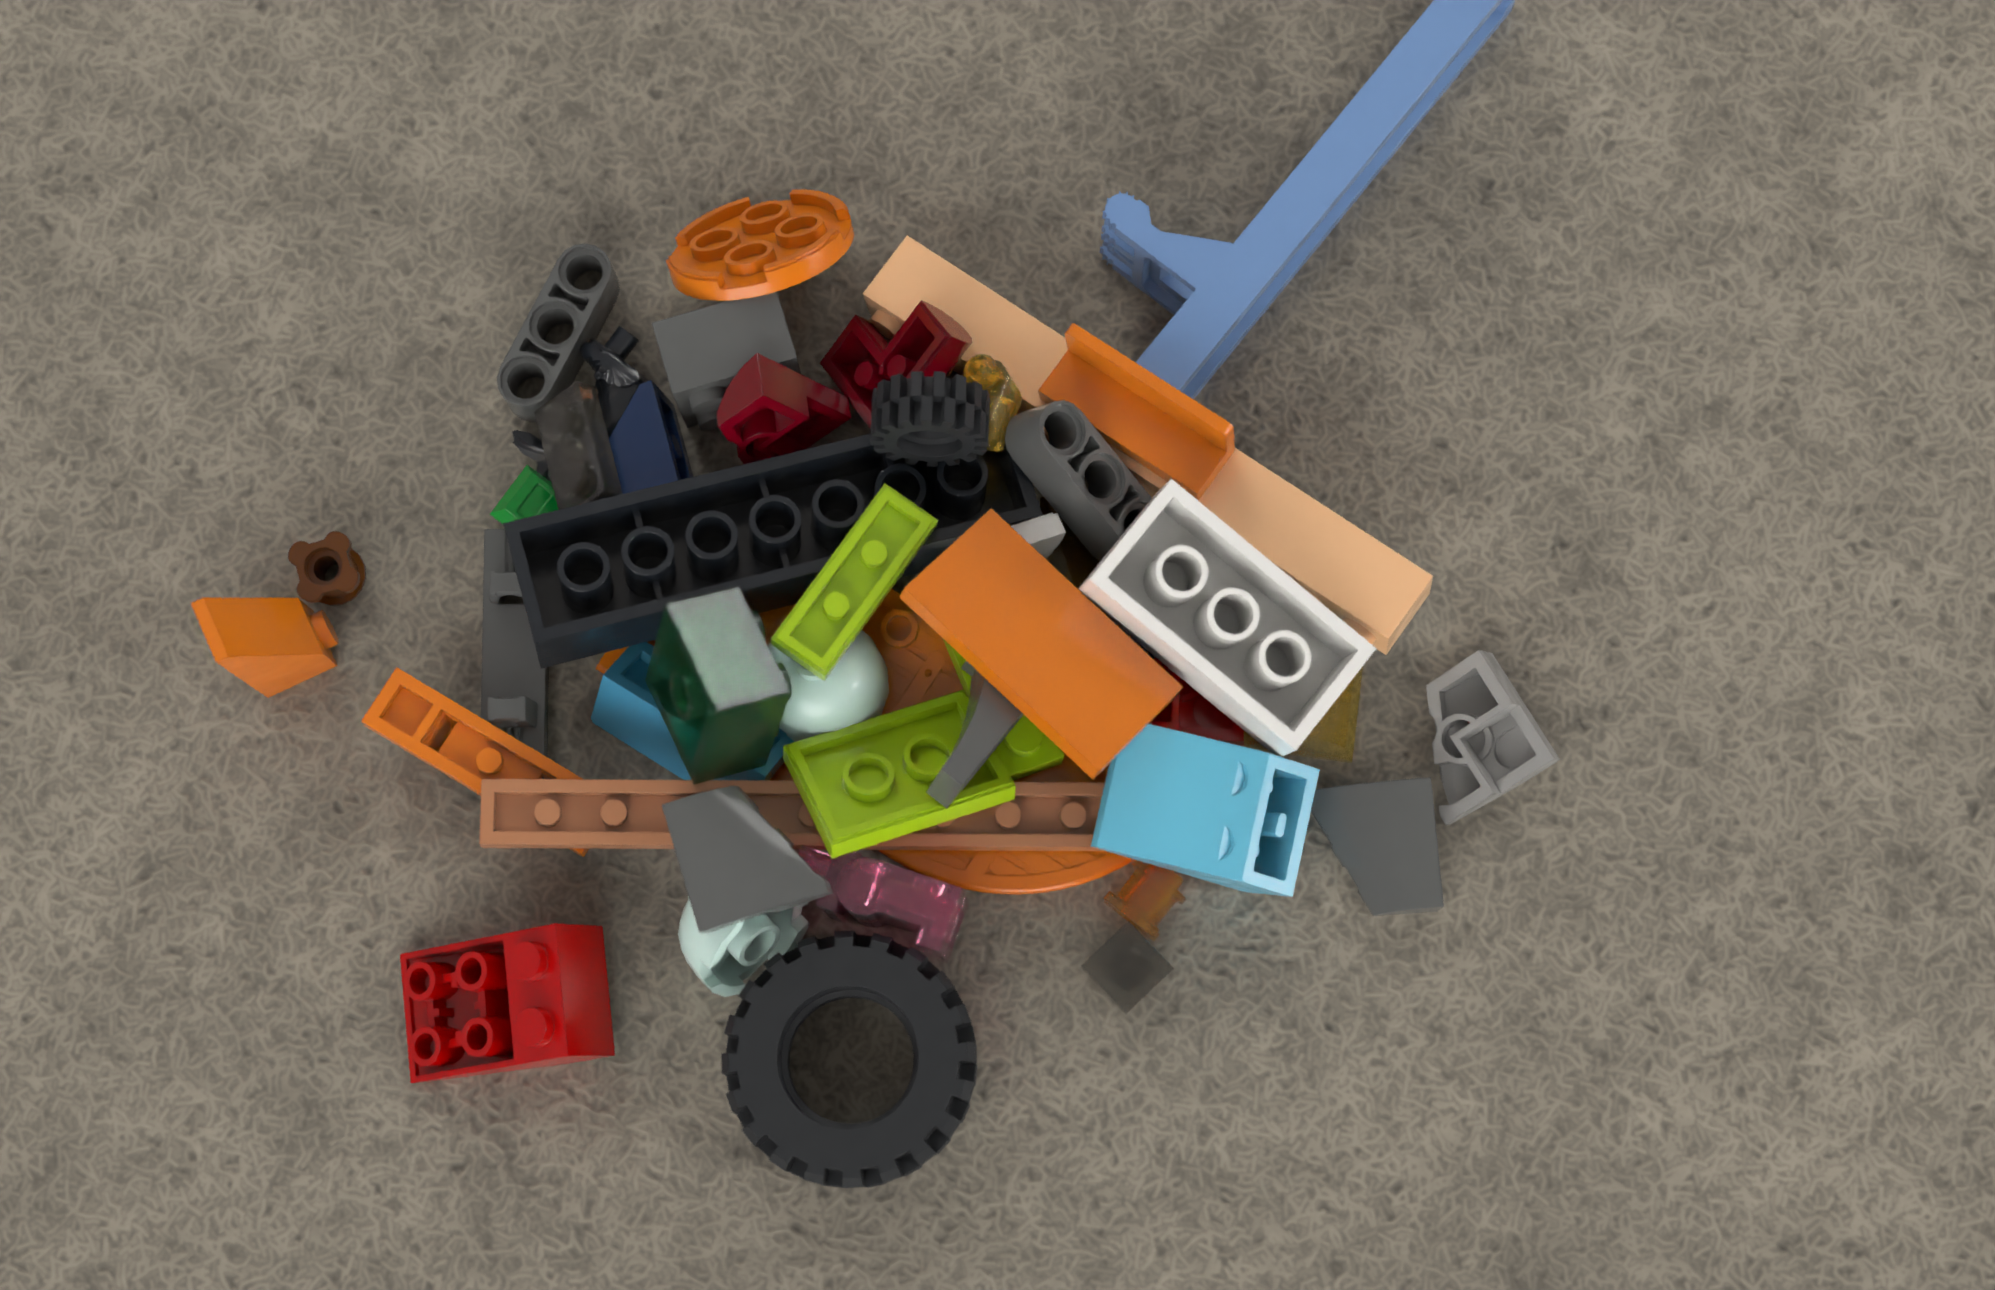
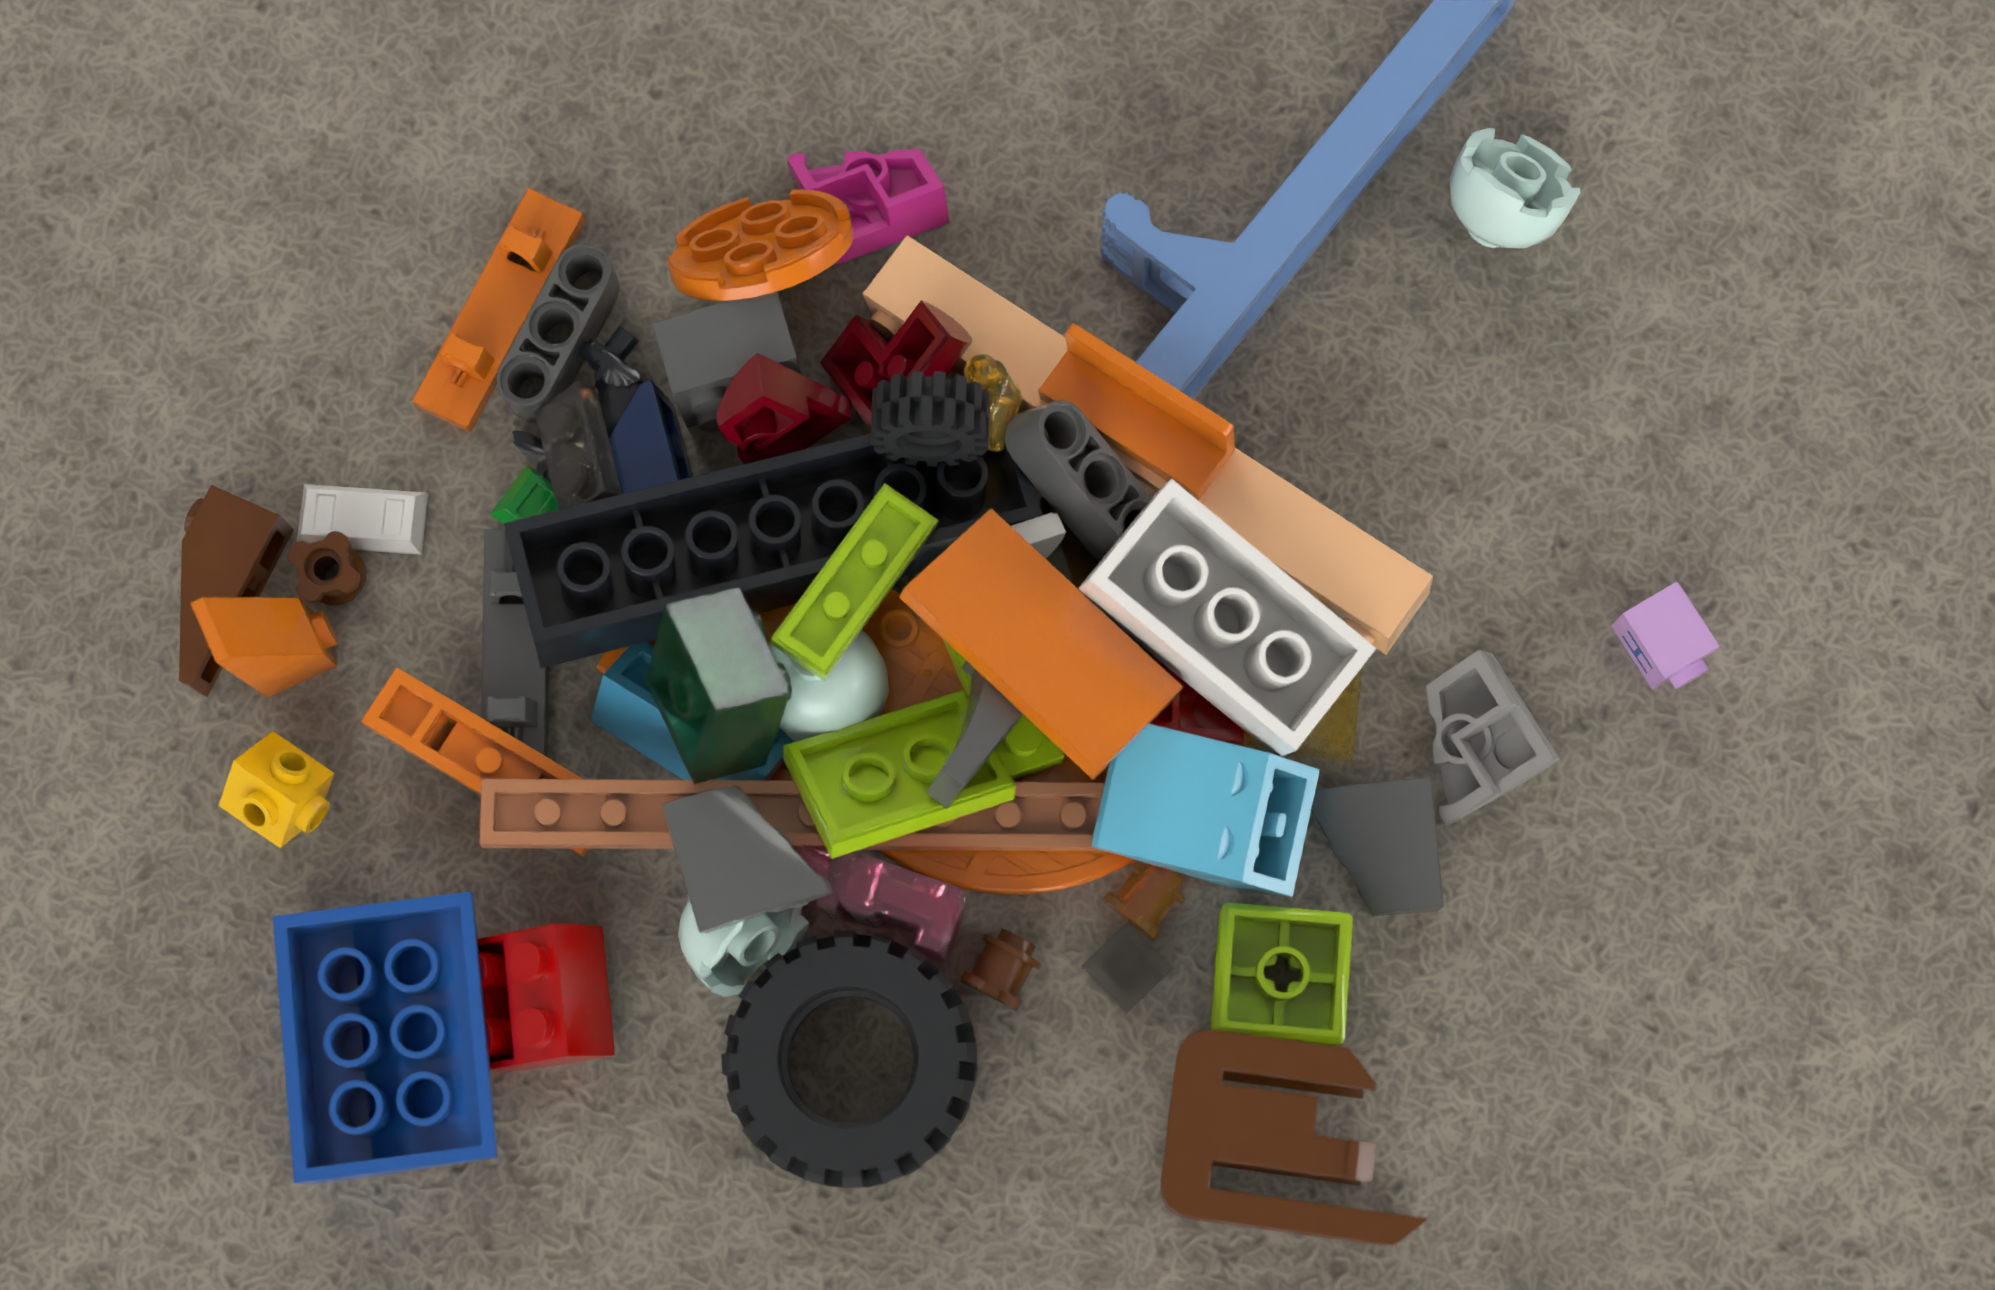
(224, 554): none -> reddish brown slope
(277, 790): none -> yellow brick
(368, 517): none -> white tile
(384, 1038): none -> blue slope
(496, 309): none -> orange hinge
(883, 193): none -> dark pink slope
(1002, 968): none -> reddish brown brick
(1267, 1134): none -> reddish brown piece
(1315, 947): none -> lime brick
(1510, 190): none -> light aqua cylinder
(1666, 638): none -> lavender brick

